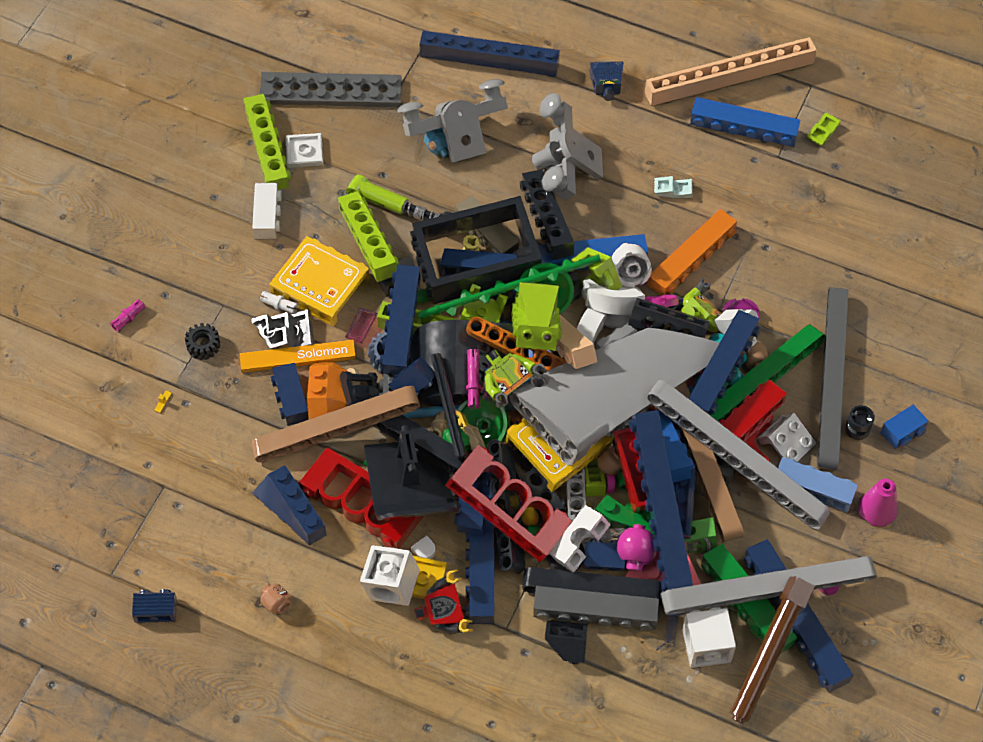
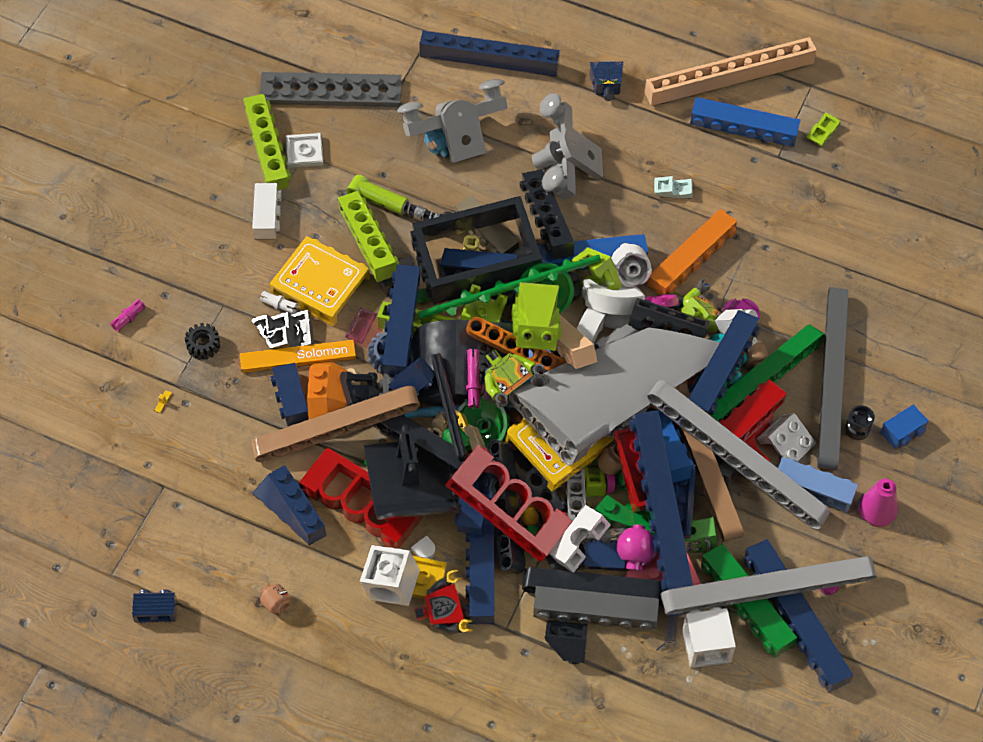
(793, 599): reddish brown brick -> none

